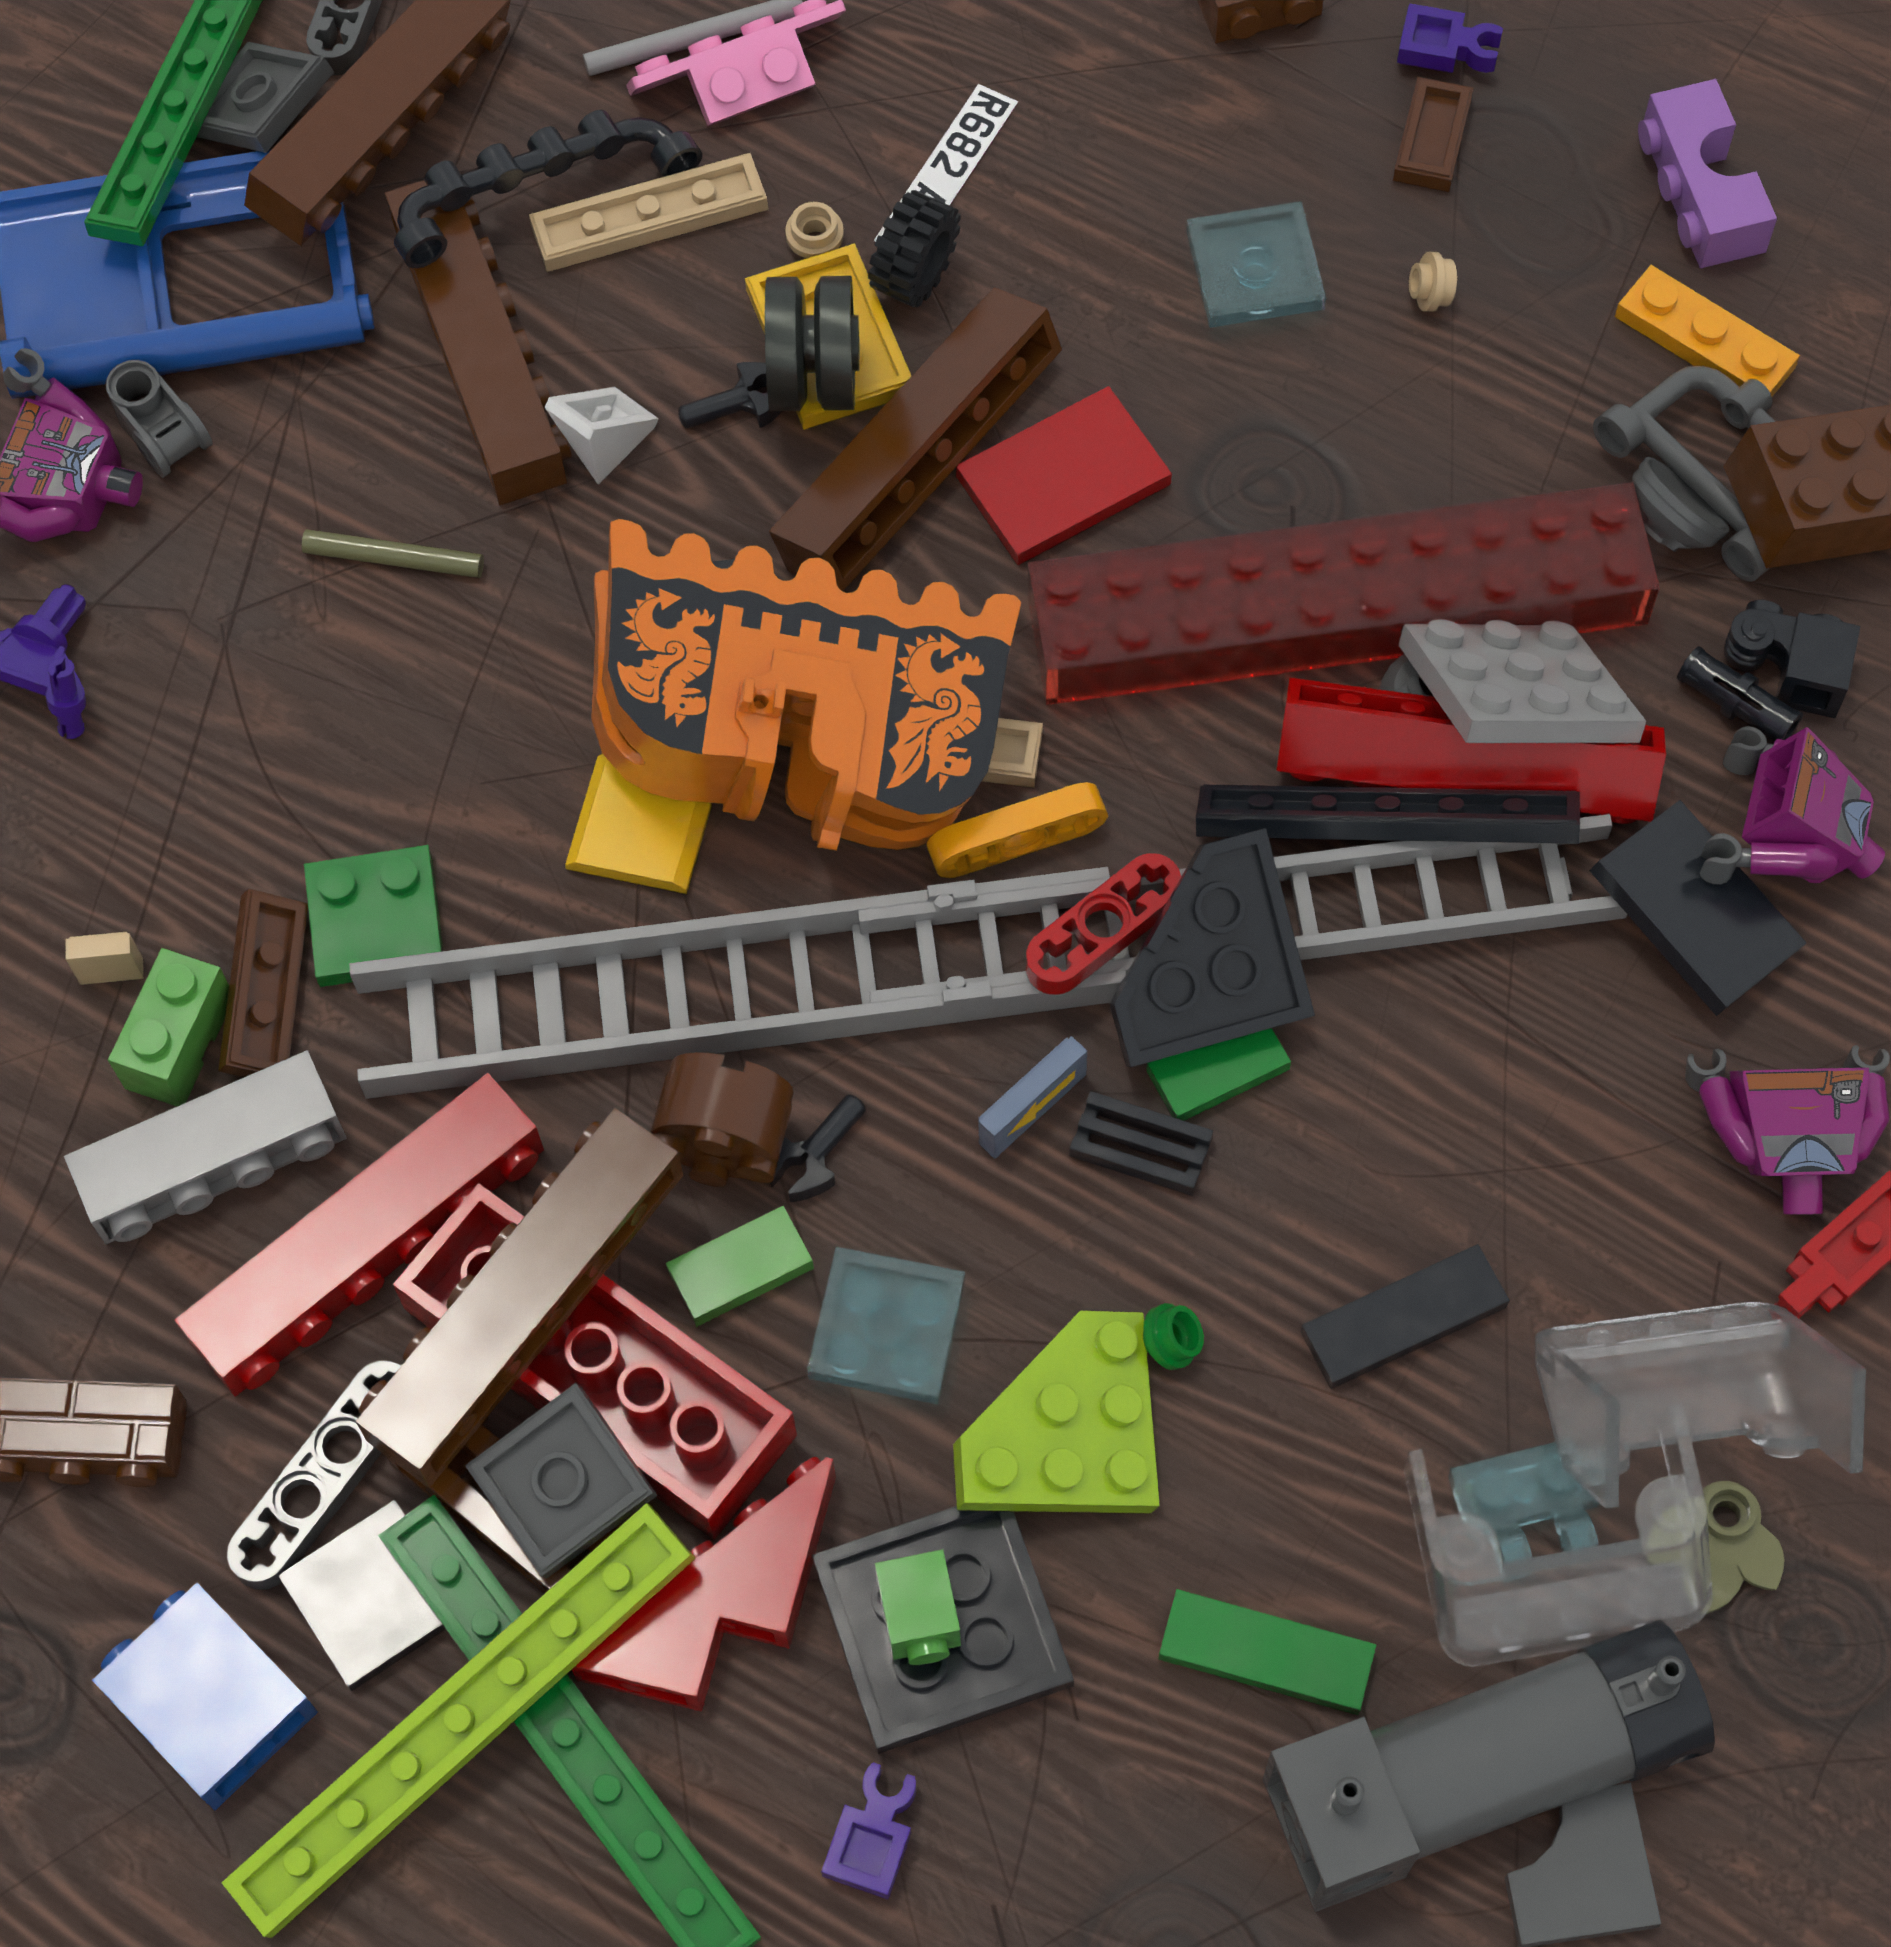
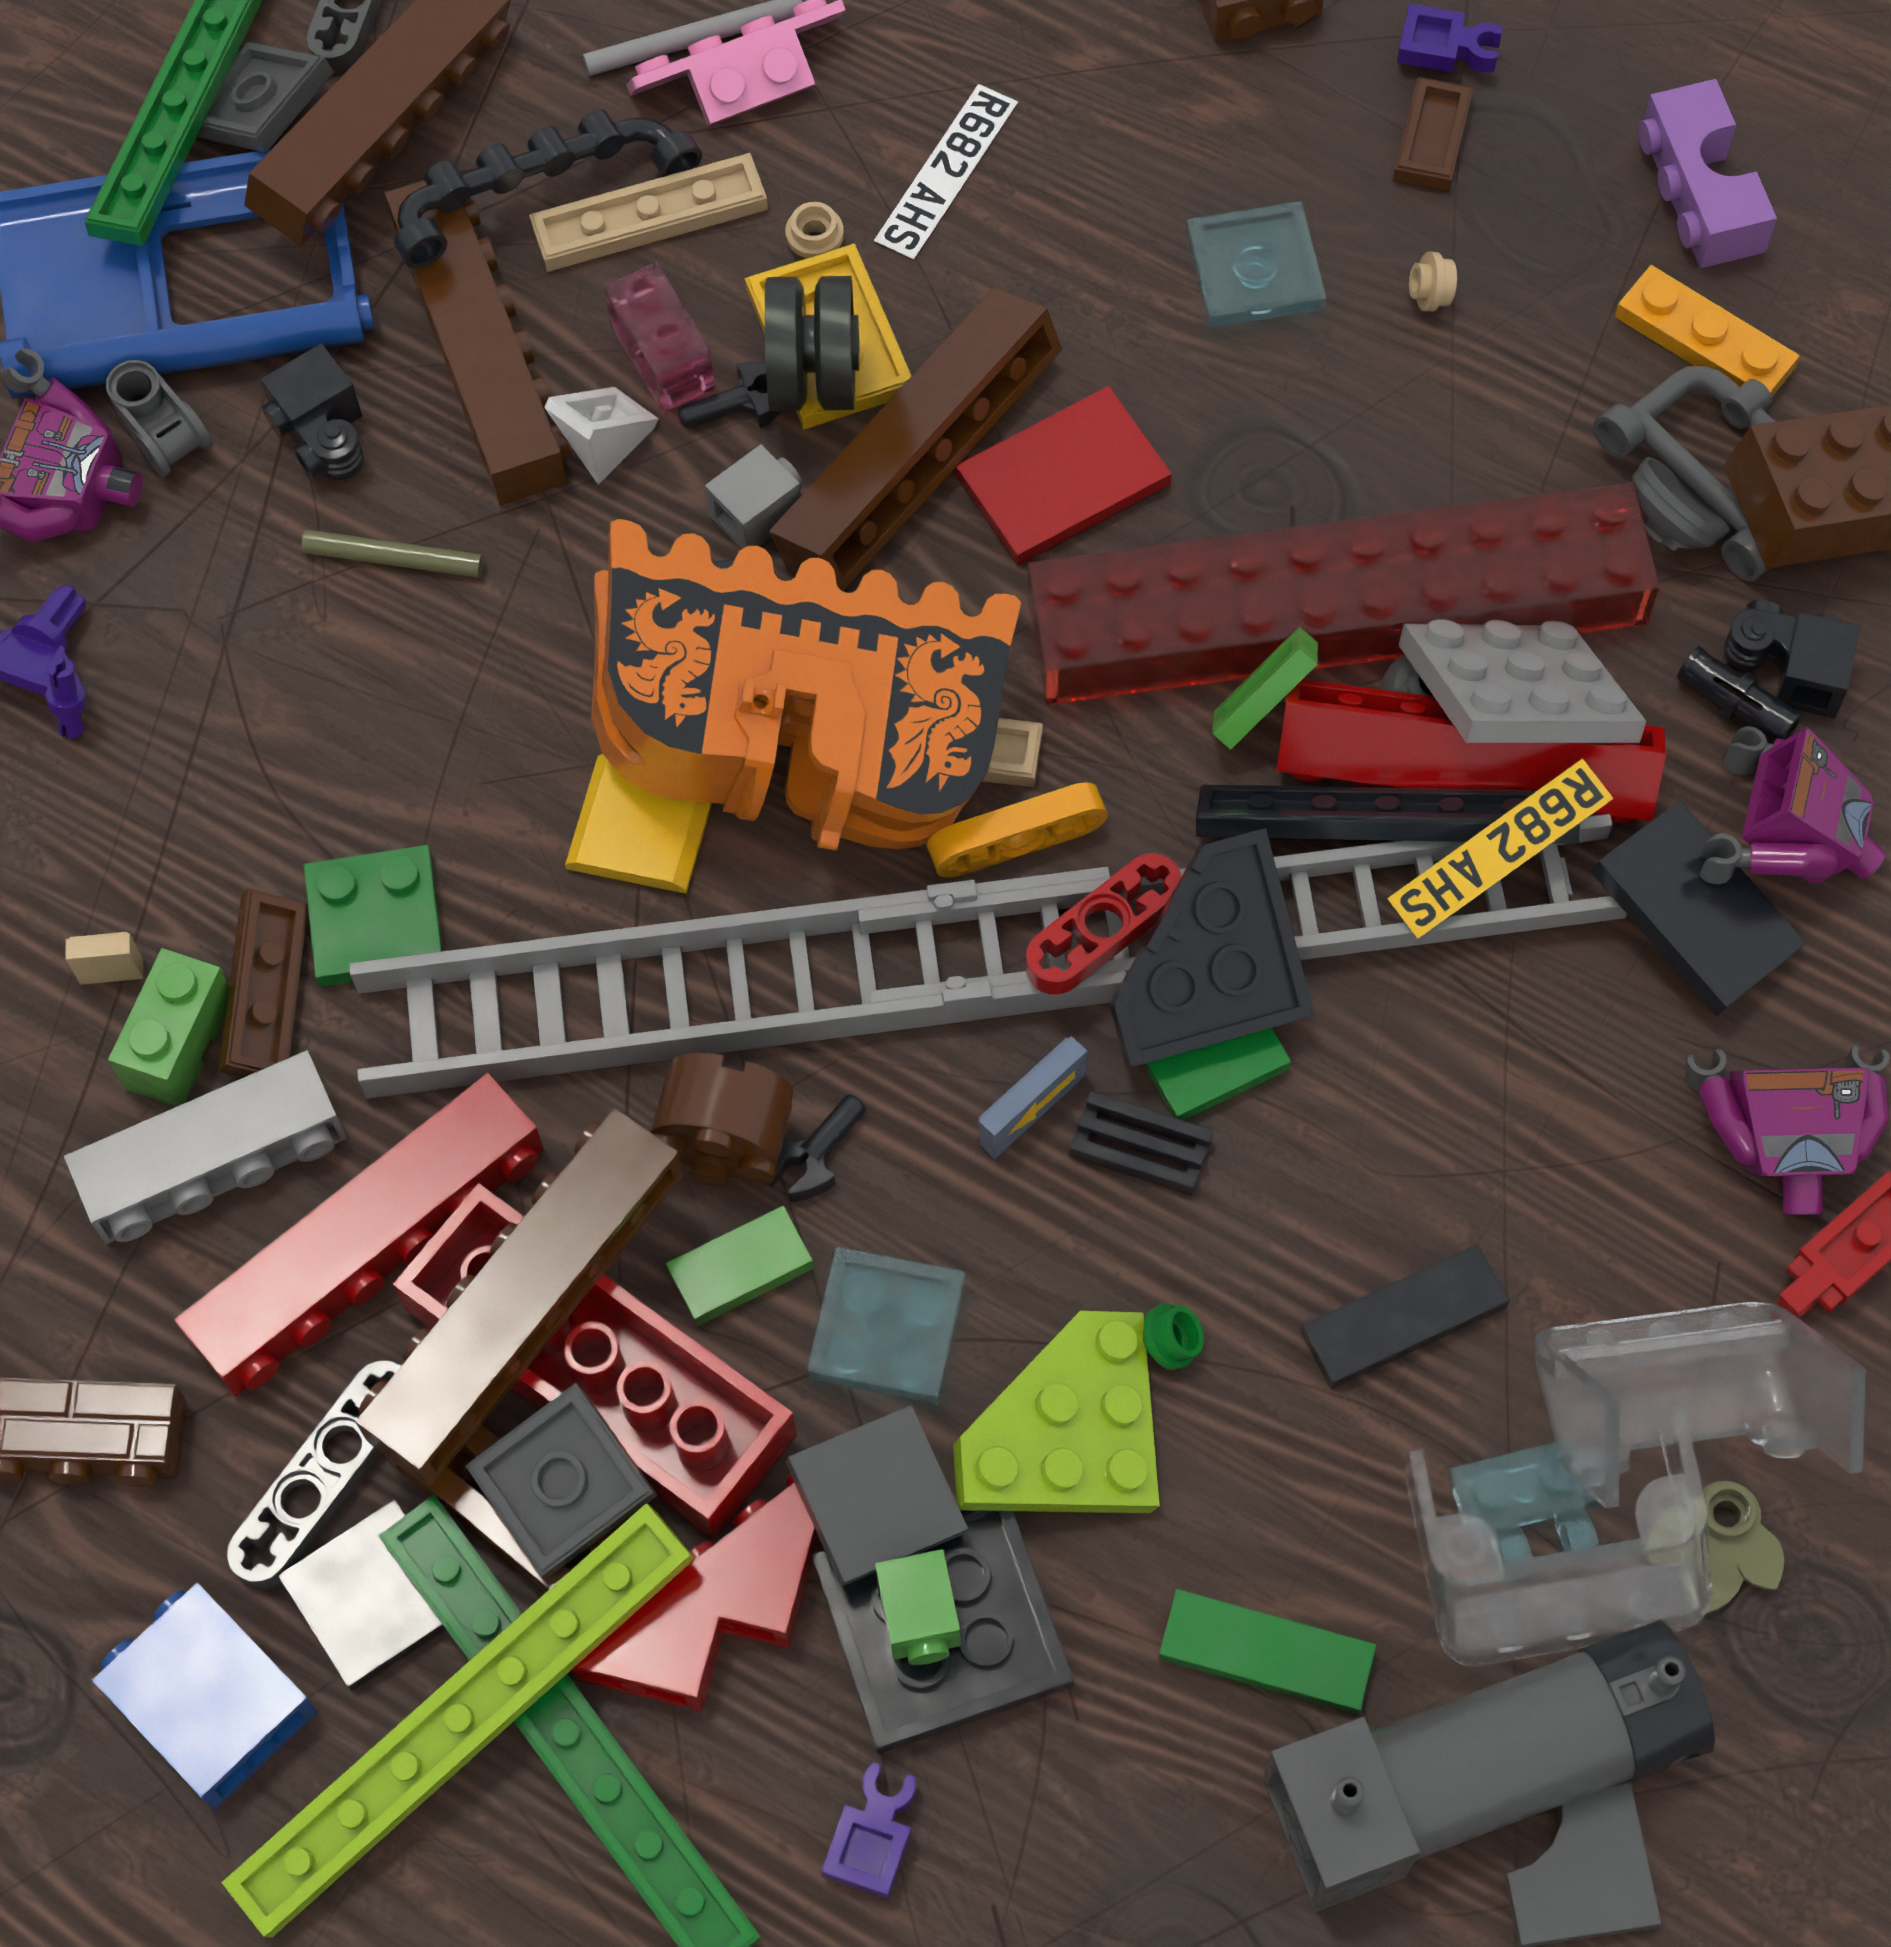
(316, 408): none -> black brick
(659, 337): none -> clear pink brick
(752, 496): none -> light grey brick
(876, 1494): none -> dark grey tile
(914, 248): black tyre -> none
(1265, 687): none -> bright green tile
(1500, 848): none -> yellow sticker

